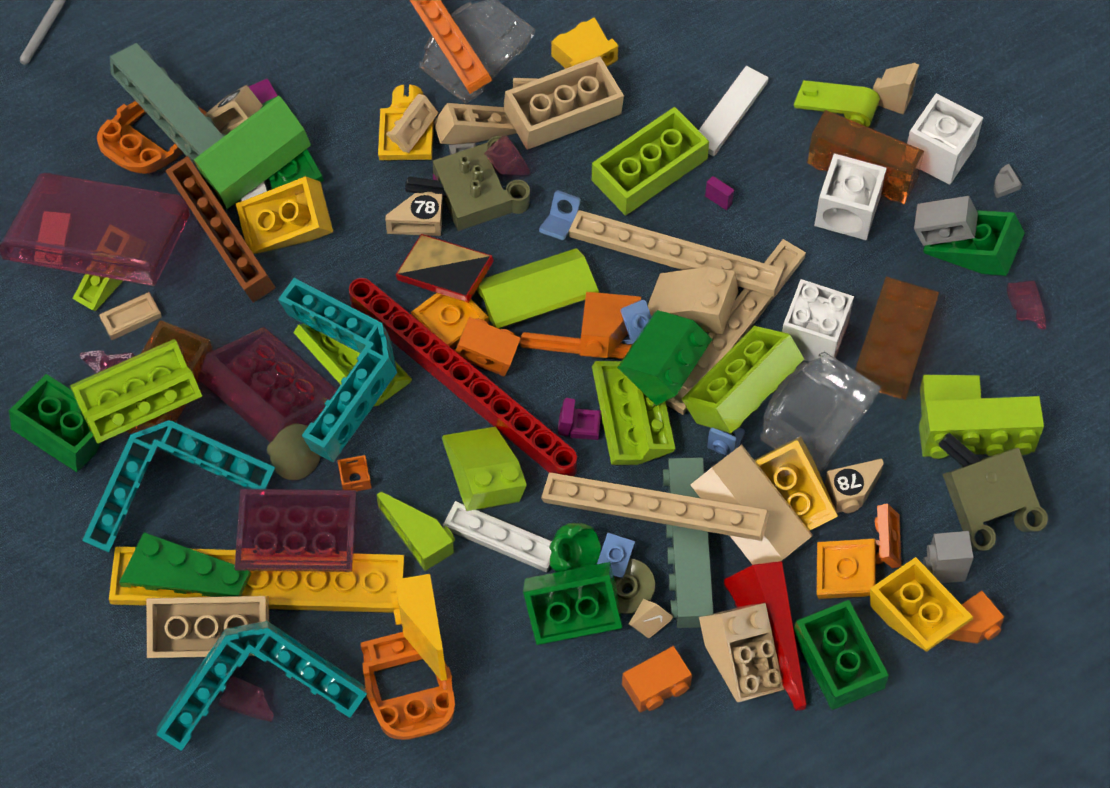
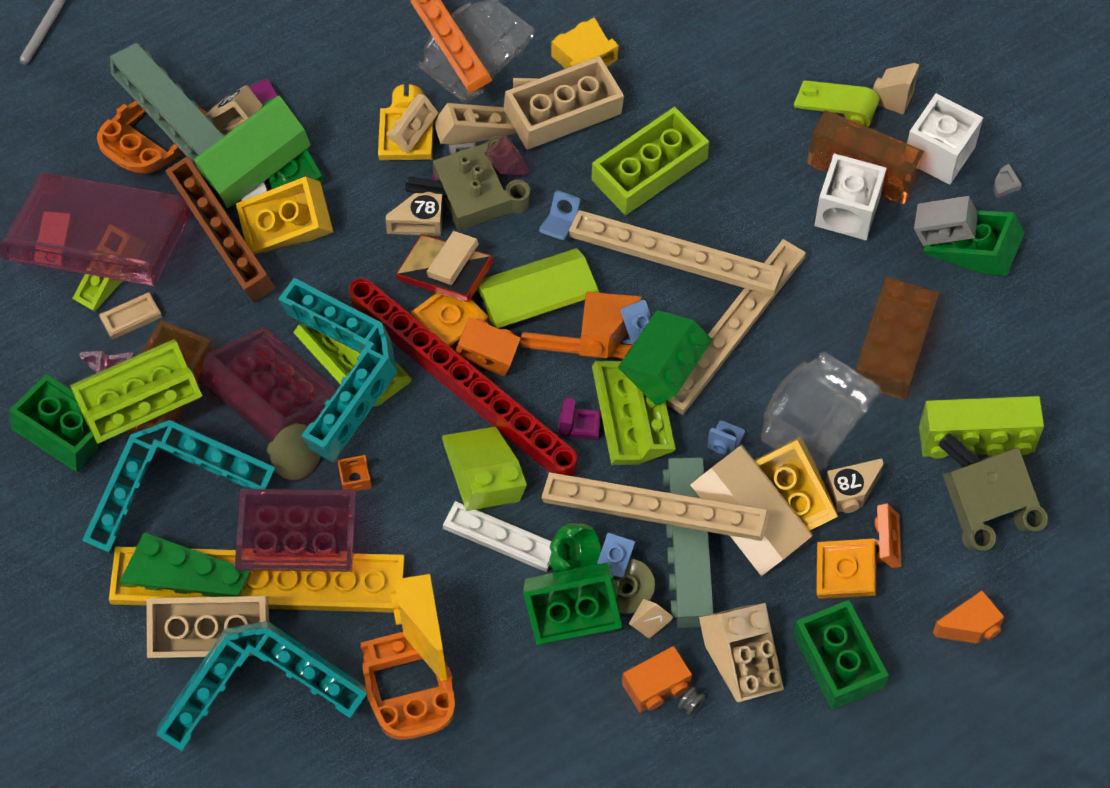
(245, 699): clear pink slope -> none
(419, 531): lime slope -> none
(452, 258): none -> tan tile
(692, 701): none -> dark grey bush
(697, 294): tan slope -> none
(719, 193): magenta tile -> none
(732, 108): white tile -> none
(743, 379): lime brick -> none
(767, 585): red wedge -> none
(817, 319): white brick -> none
(918, 605): yellow slope -> none
(949, 388): lime brick -> none
(949, 556): light grey brick -> none
(1027, 302): clear pink slope -> none

